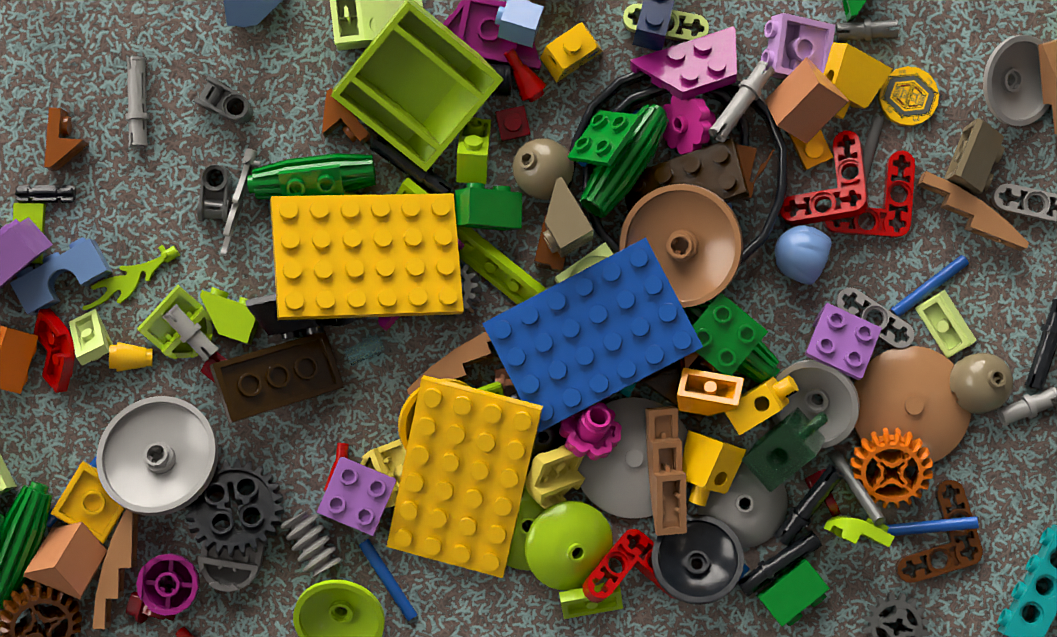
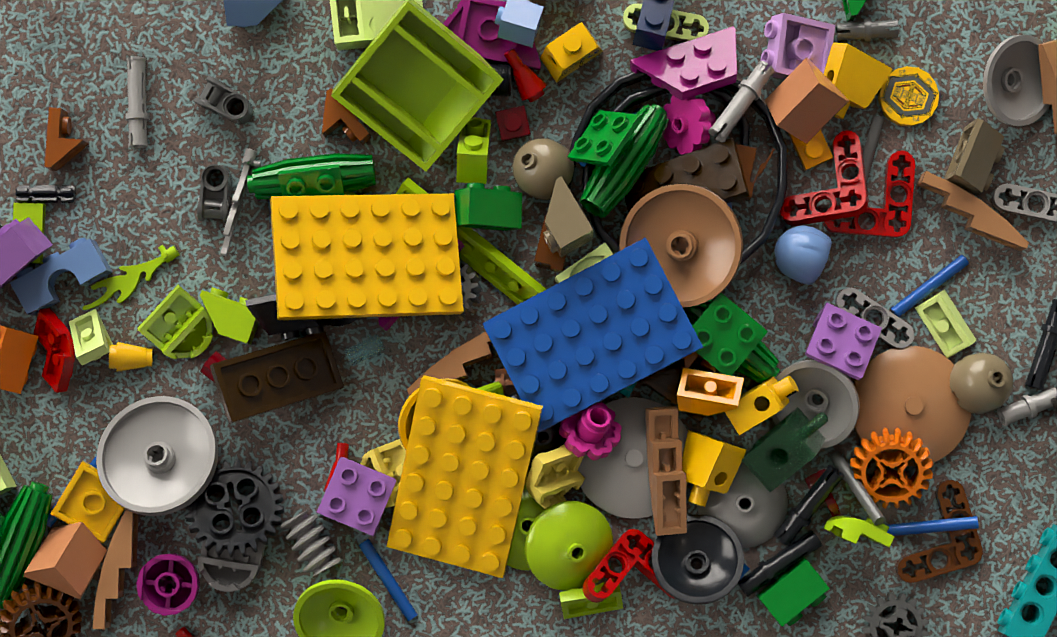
(140, 611): dark red piece -> none
(190, 332): light grey pin -> none
(428, 179): black pin -> none

